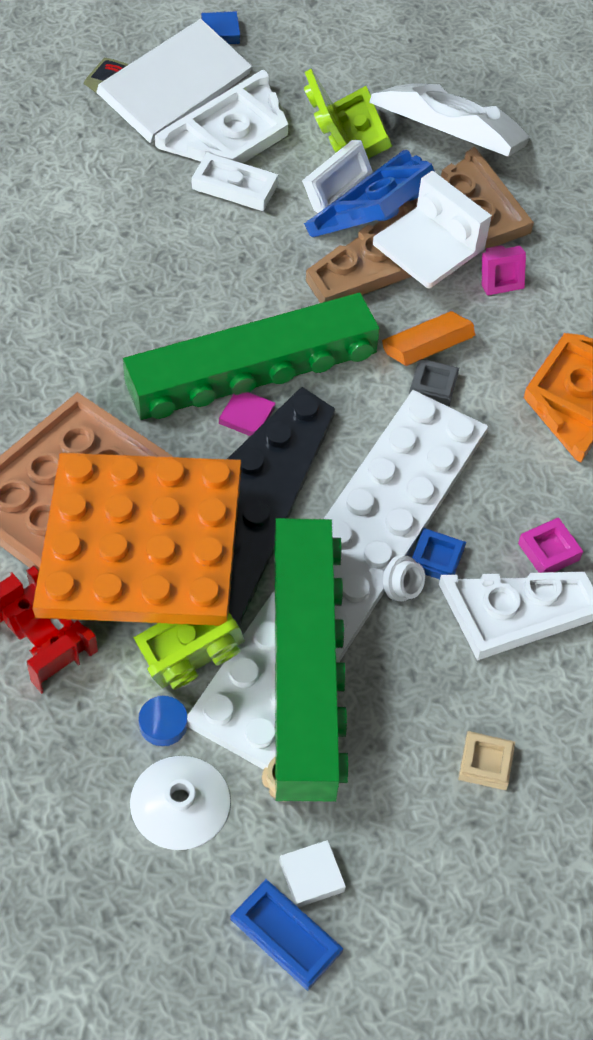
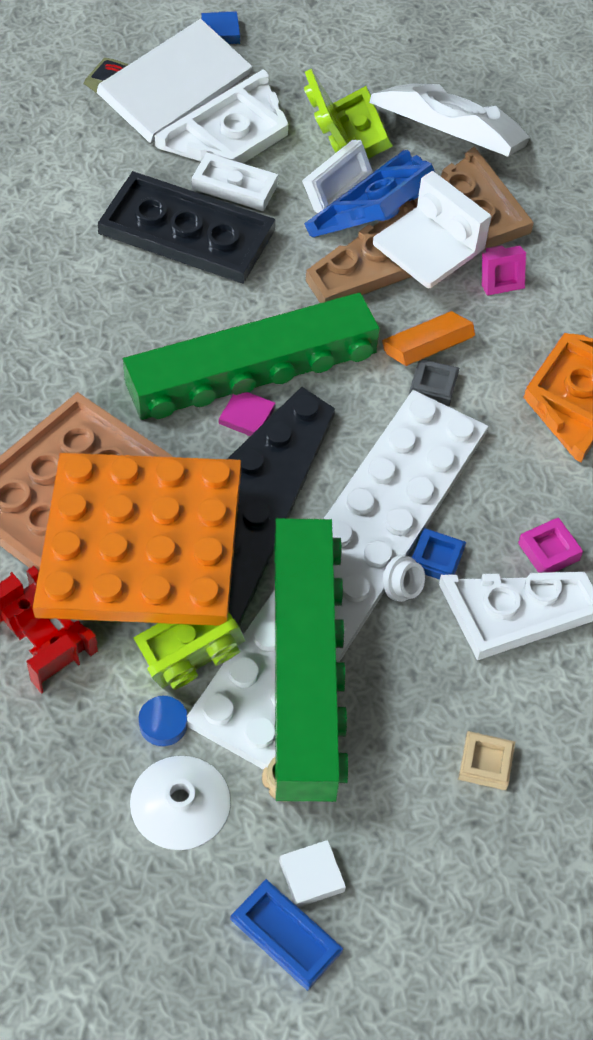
(187, 227): none -> black plate

